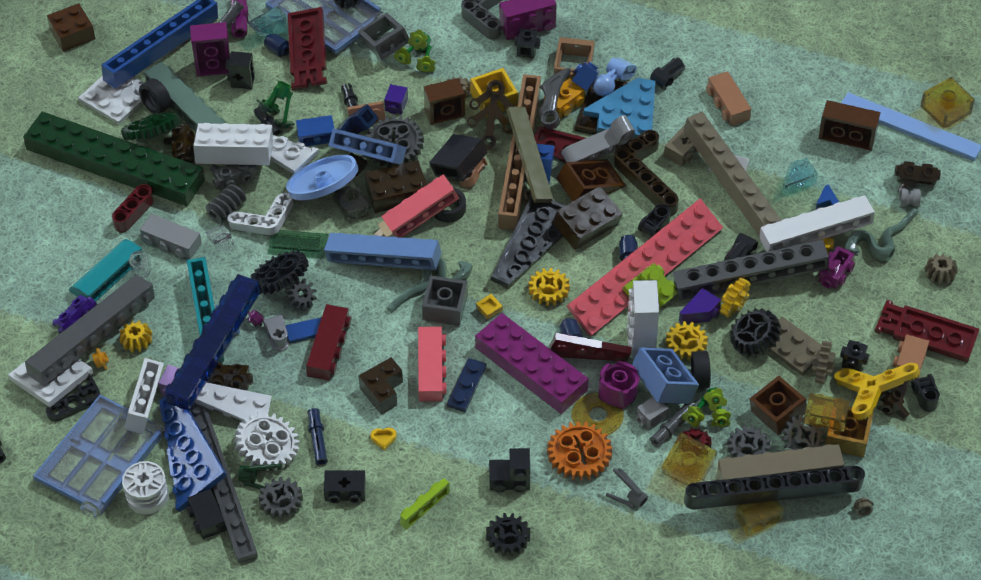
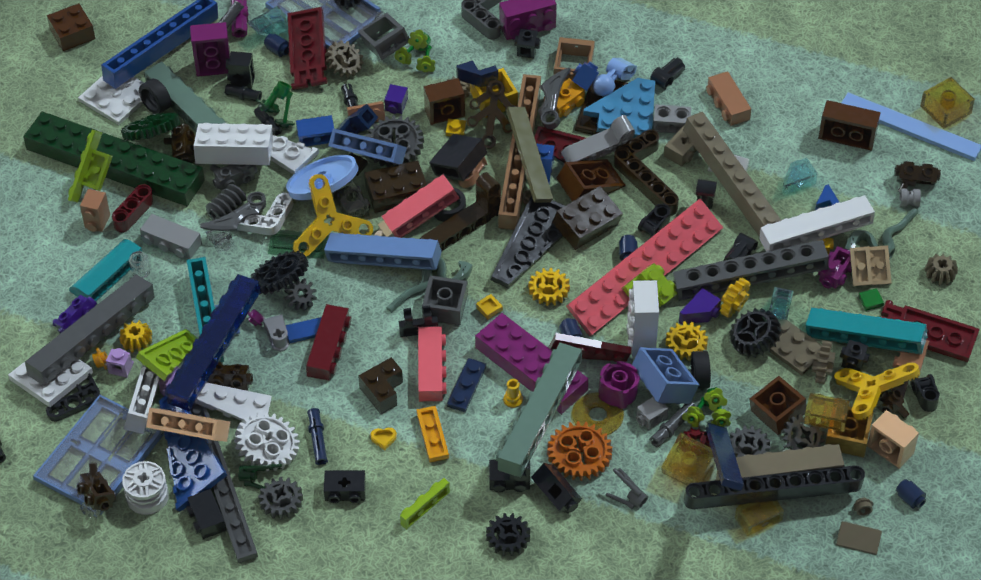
(91, 168): none -> lime bracket
(95, 210): none -> nougat brick
(95, 489): none -> dark brown brick
(121, 358): none -> lavender brick
(167, 354): none -> lime wing
(188, 424): none -> light nougat brick
(231, 221): none -> dark grey piece
(243, 92): none -> black pin
(324, 205): none -> yellow piece
(344, 58): none -> dark tan gear
(410, 326): none -> black plate
(432, 434): none -> light orange plate
(455, 127): none -> yellow plate
(466, 221): none -> dark brown beam
(470, 74): none -> dark blue slope
(513, 396): none -> yellow pin
(539, 410): none -> sand green brick
(556, 488): none -> black brick
(670, 118): none -> light grey brick
(706, 191): none -> black piece
(724, 457): none -> dark blue tile
(781, 302): none -> clear light blue slope
(859, 538): none -> dark tan slope
(869, 330): none -> teal brick
(870, 265): none -> tan slope
(871, 299): none -> green tile
(893, 439): none -> light nougat brick
(911, 494): none -> dark blue brick

